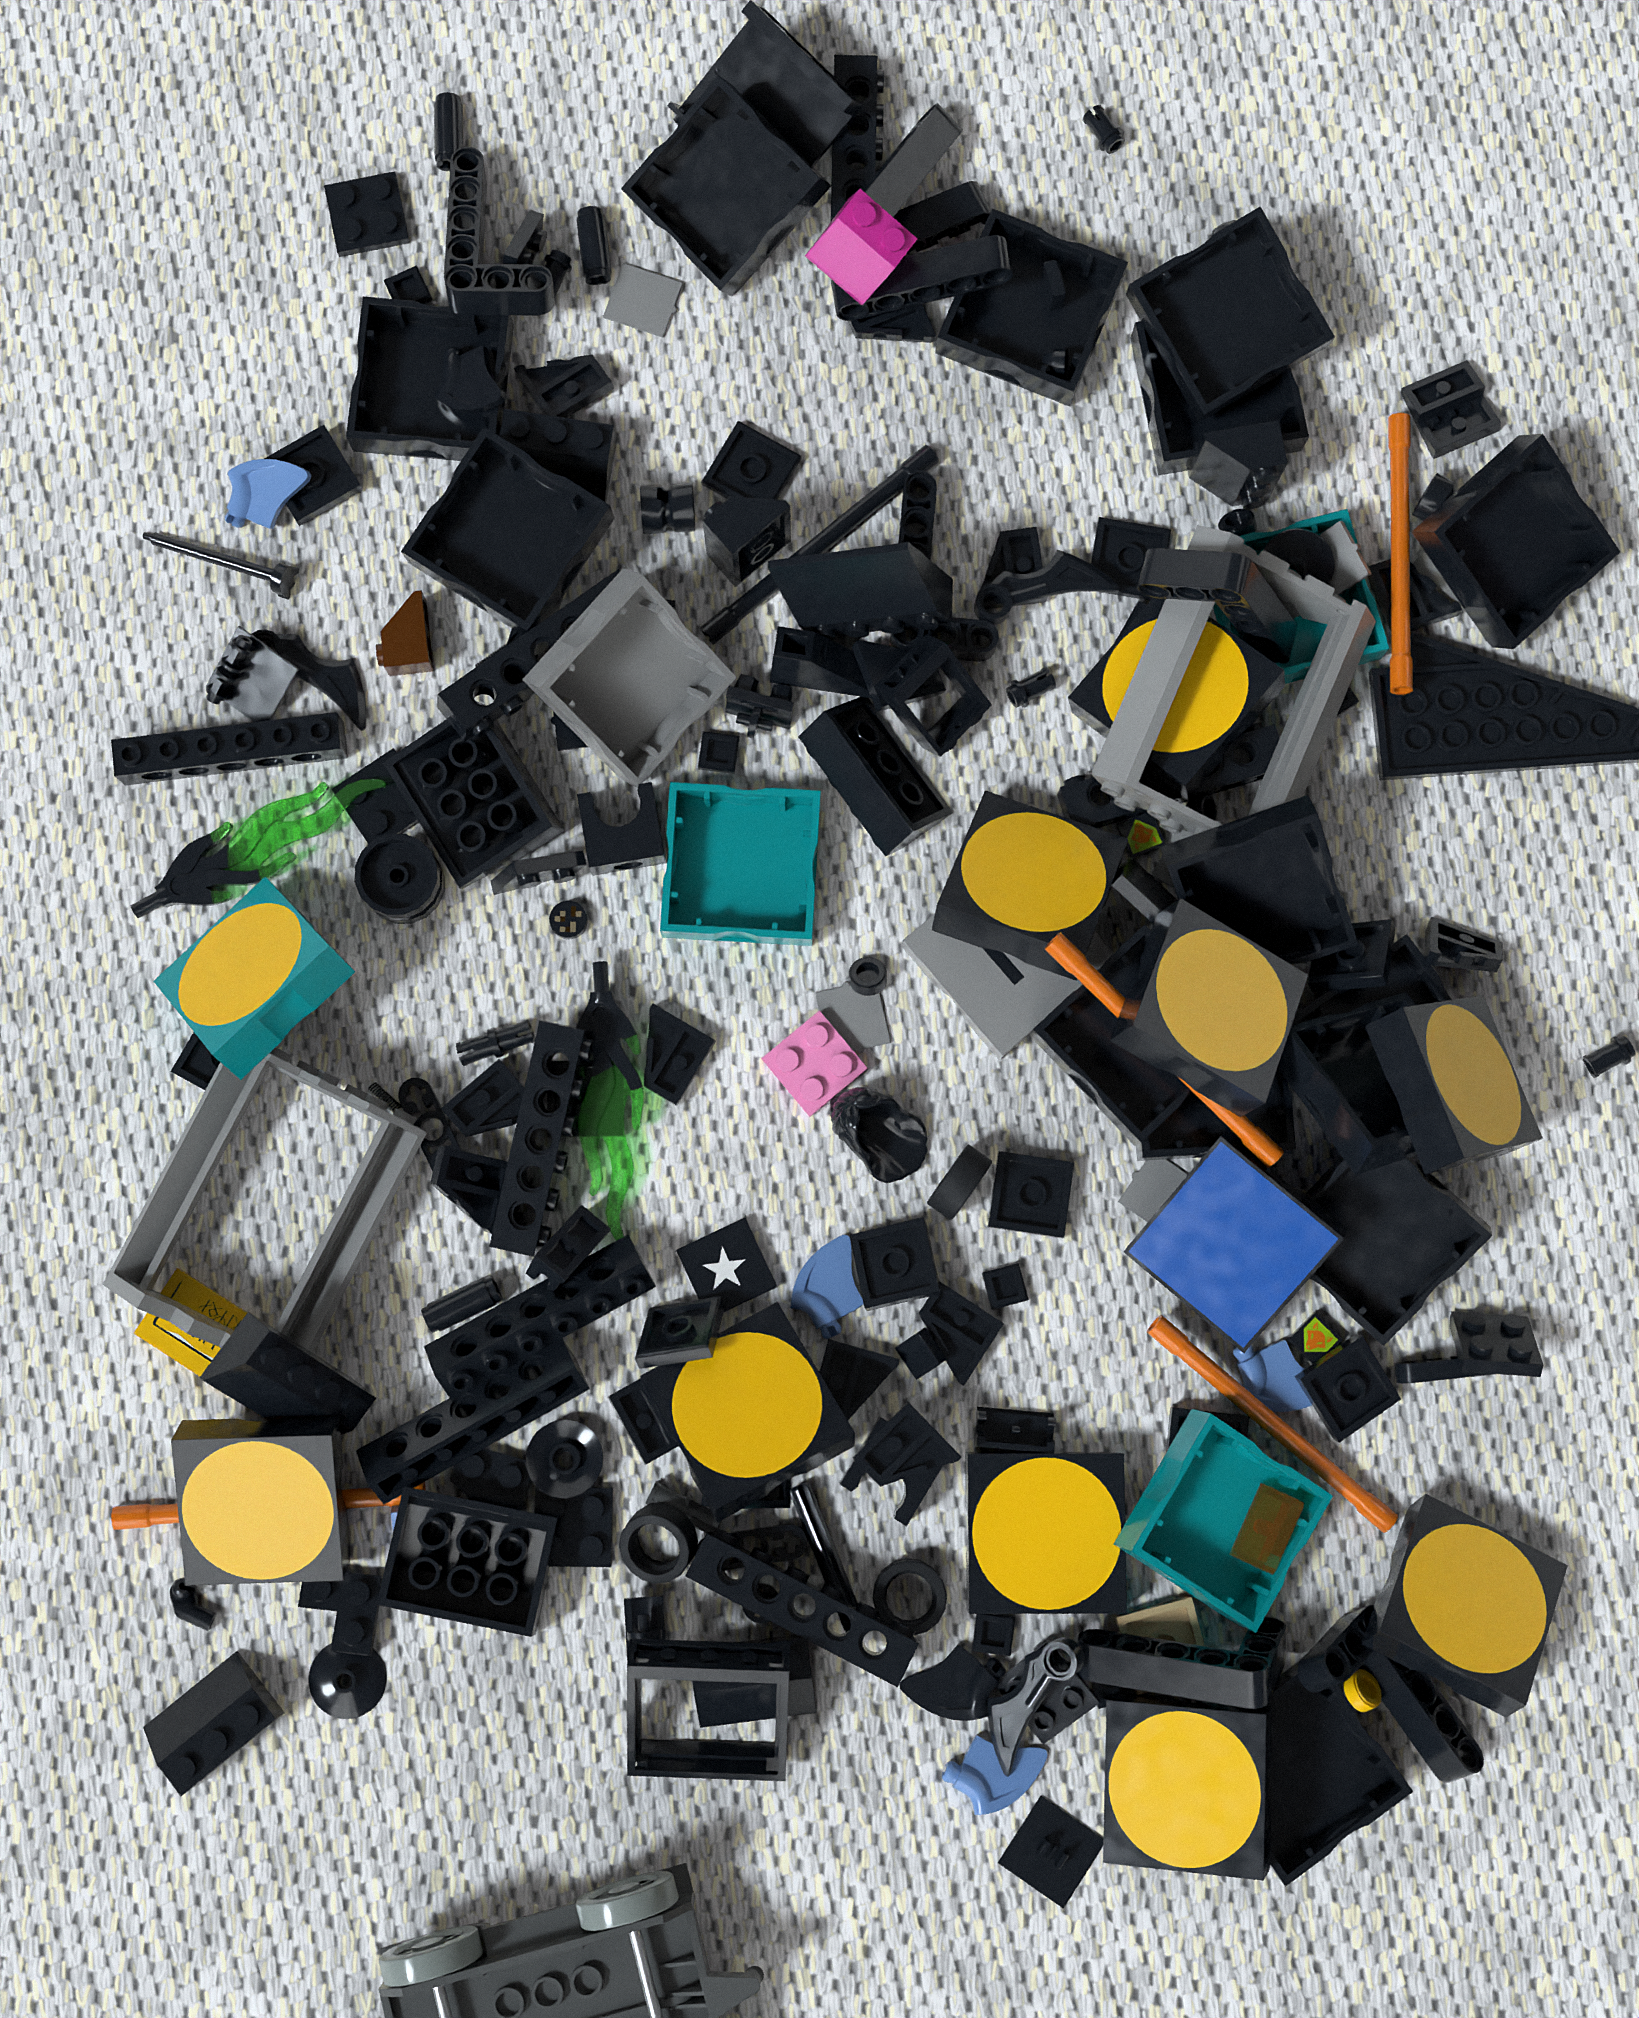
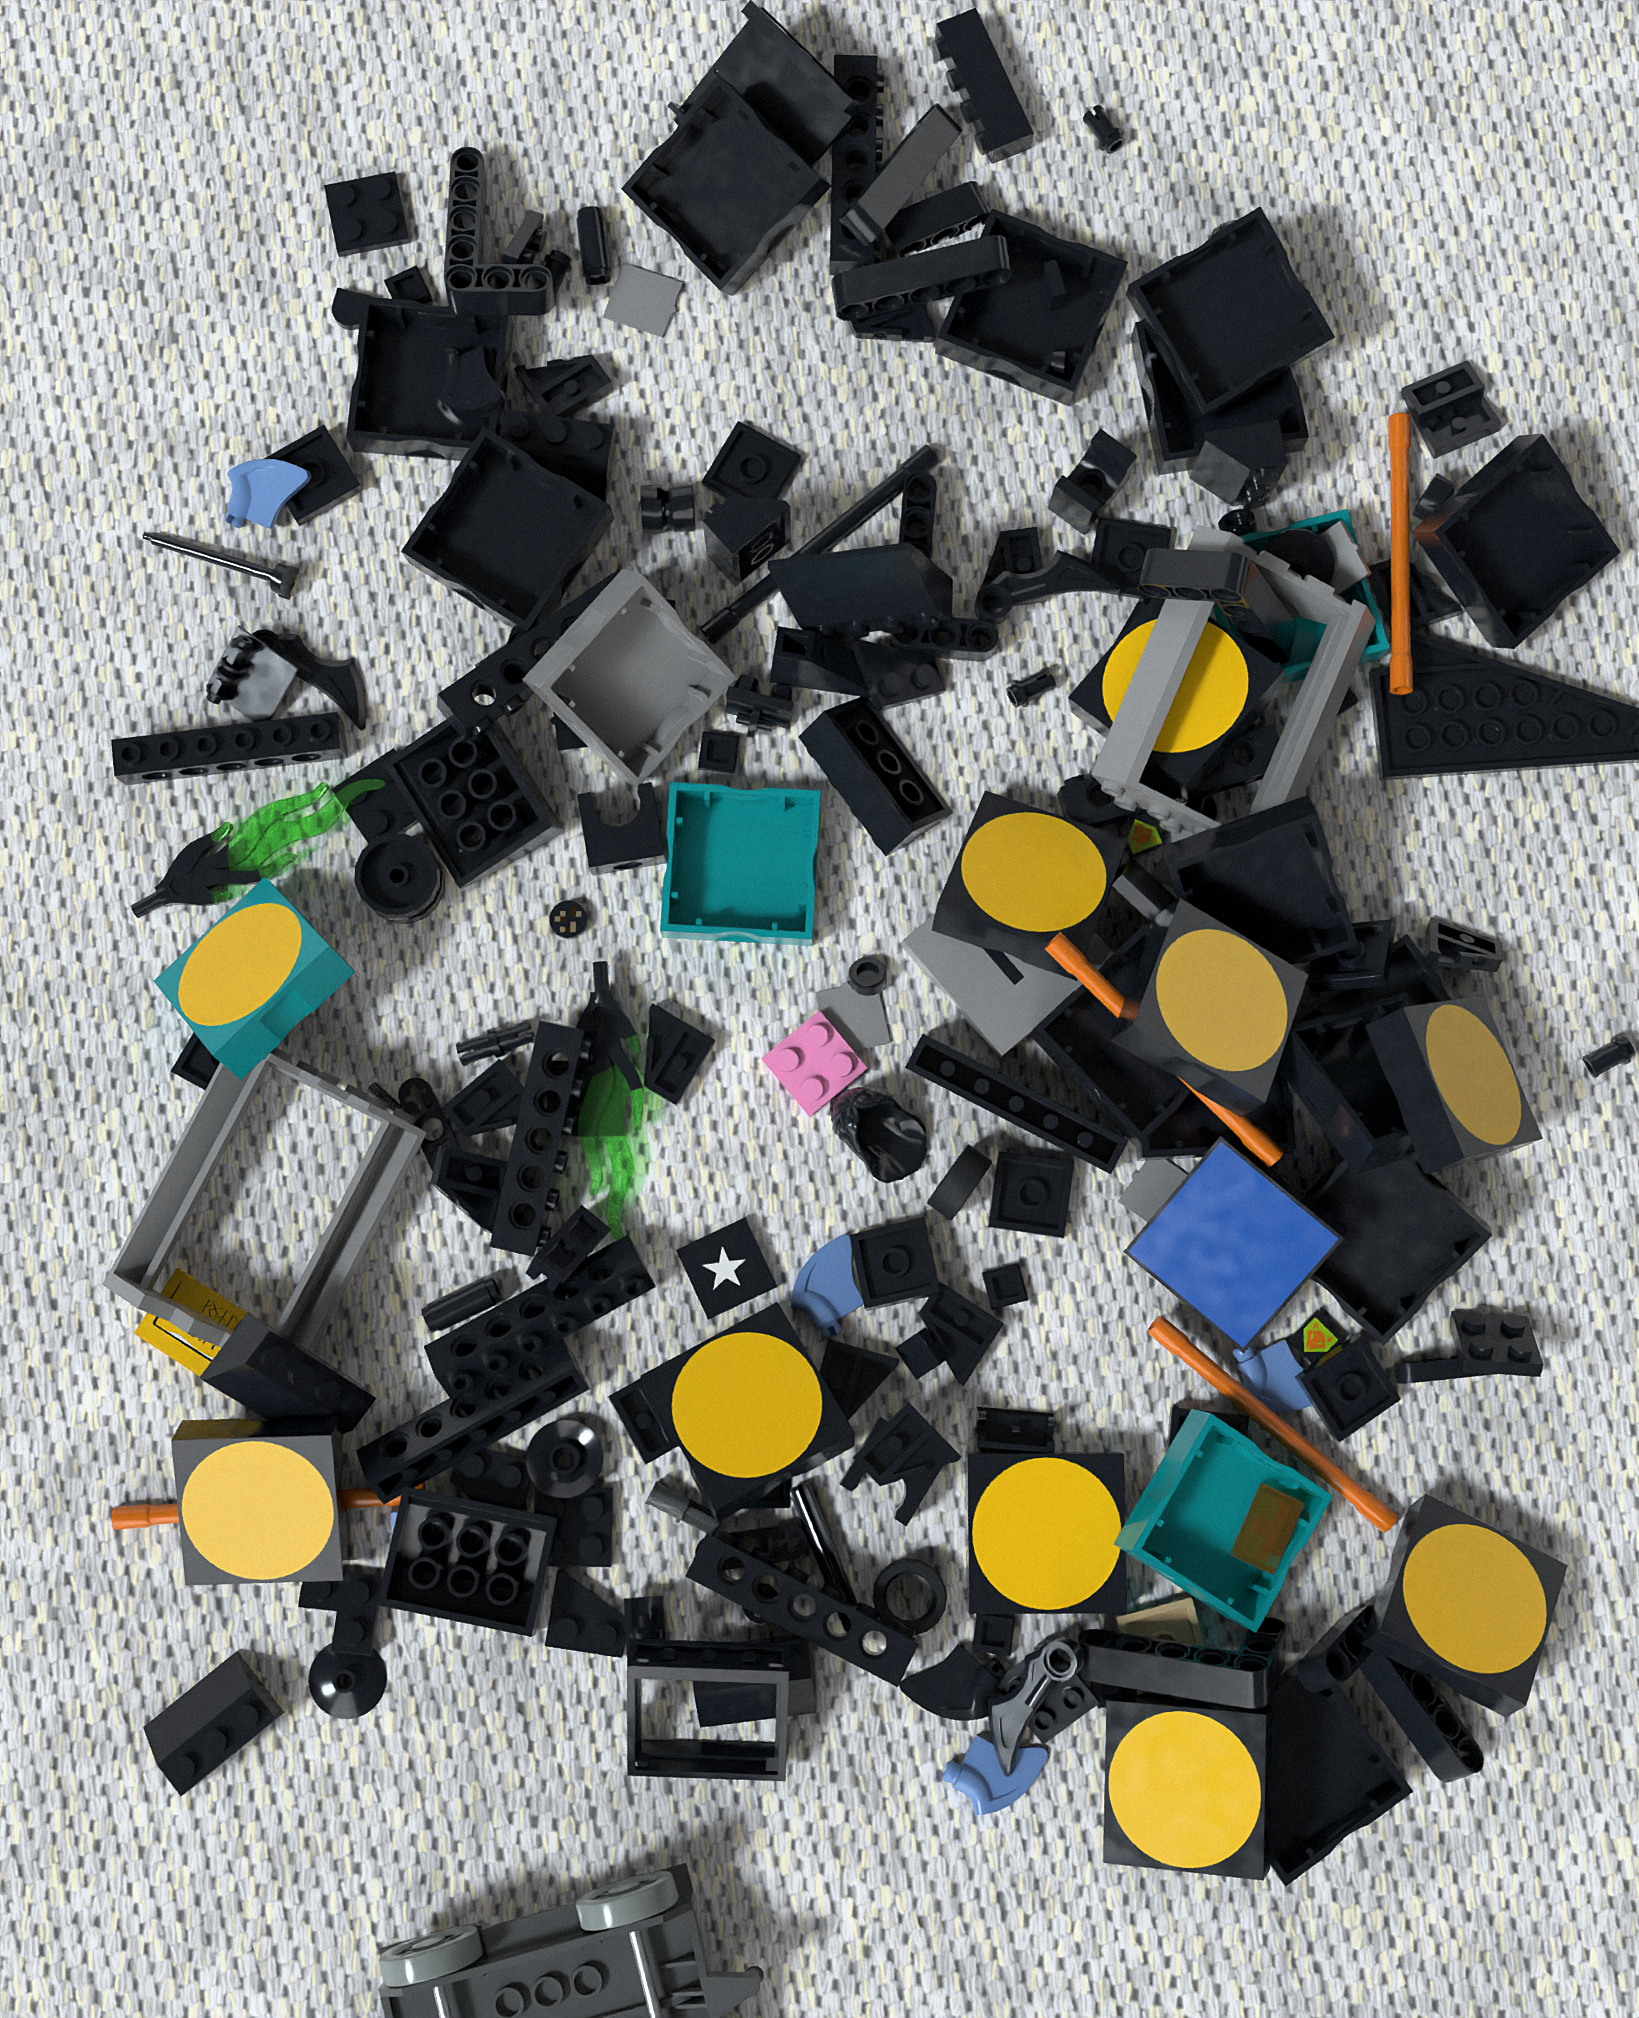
(187, 1607): black arm -> none
(347, 308): none -> black tile
(407, 639): reddish brown slope -> none
(447, 128): black piece -> none
(534, 871): black wing -> none
(583, 1620): none -> black wing
(642, 1564): black tyre -> none
(680, 1332): black tile -> none
(861, 246): slope -> none
(912, 673): black window -> none
(983, 86): none -> black brick
(1017, 1103): none -> black brick
(1051, 1851): black piece -> none
(1105, 466): none -> black piece
(1362, 1691): yellow tile -> none

